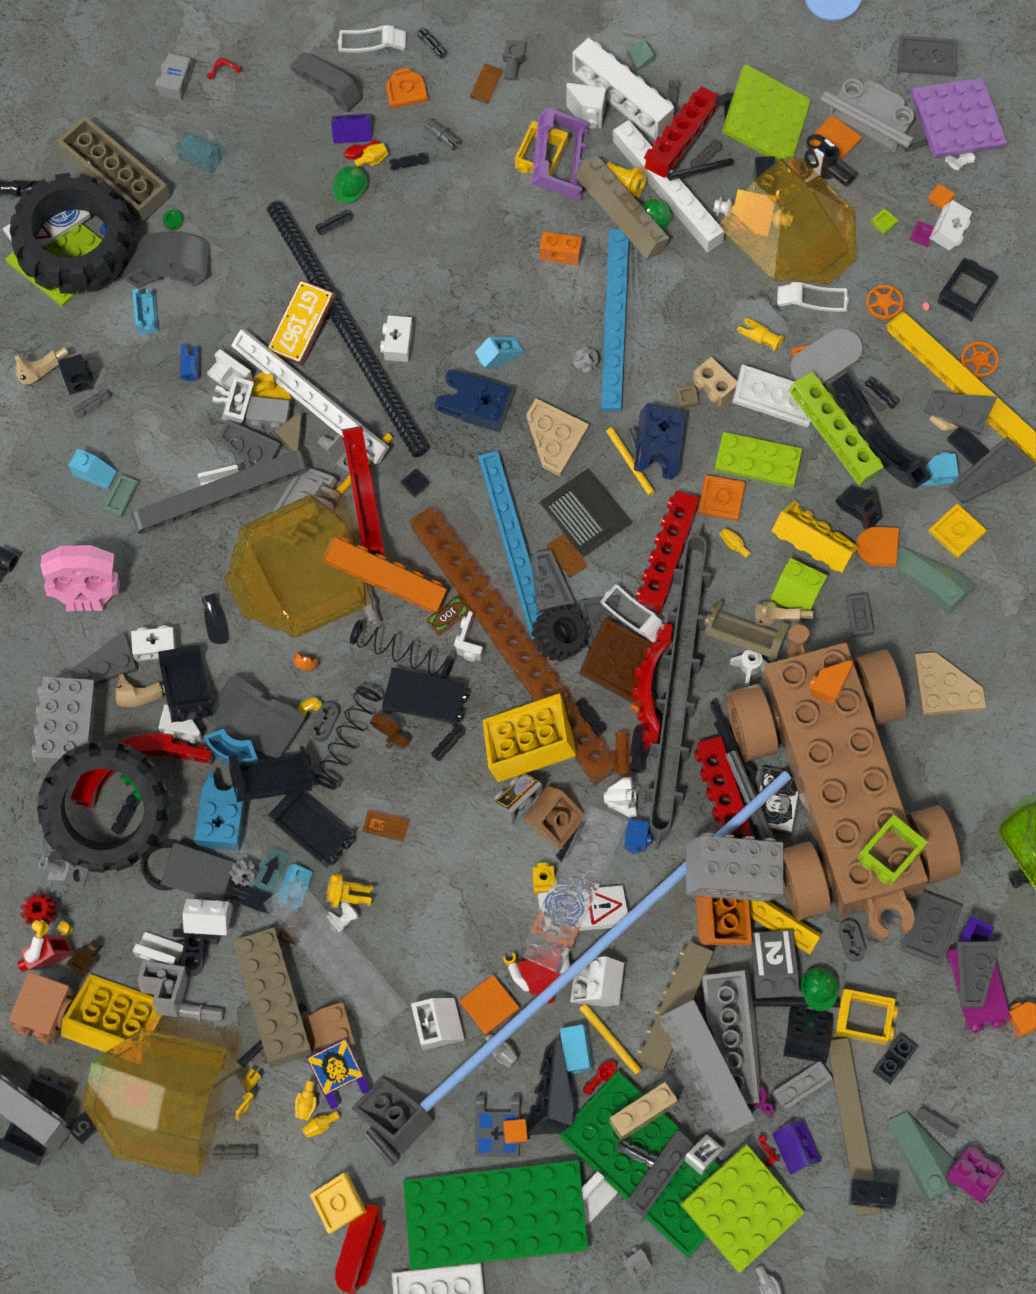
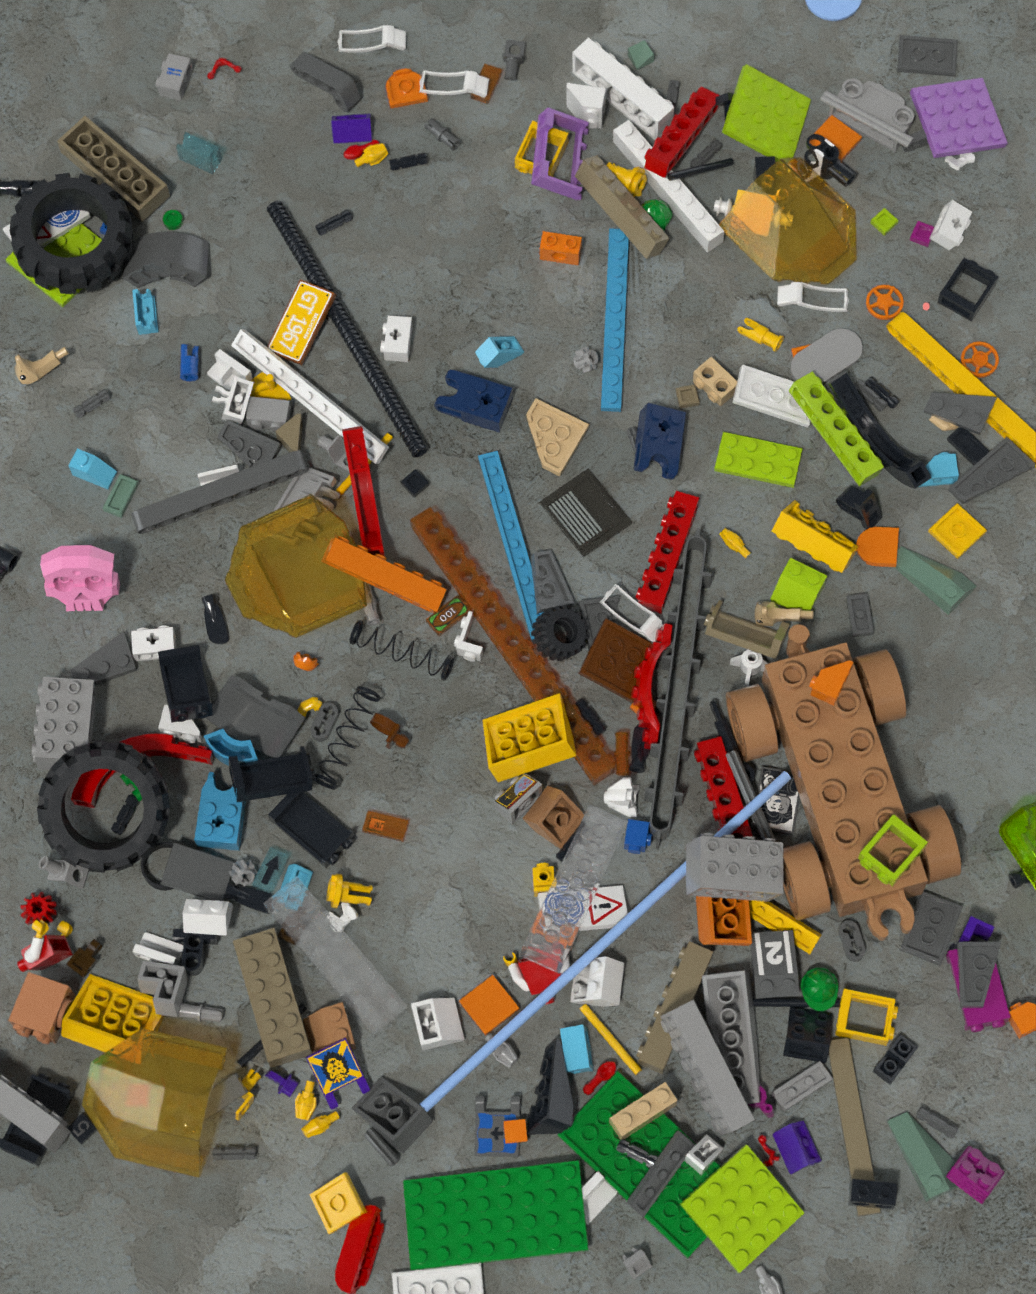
(76, 374): black brick -> none
(129, 696): tan animal -> none
(286, 1085): none -> dark purple piece
(349, 184): green piece -> none
(424, 696): black panel -> none
(431, 43): black axle -> none
(447, 743): black axle -> none
(472, 83): none -> white piece
(566, 556): clear orange tile -> none
(630, 461): yellow piece -> none
(721, 498): orange tile -> none
(941, 196): orange tile -> none
(945, 688): tan plate -> none

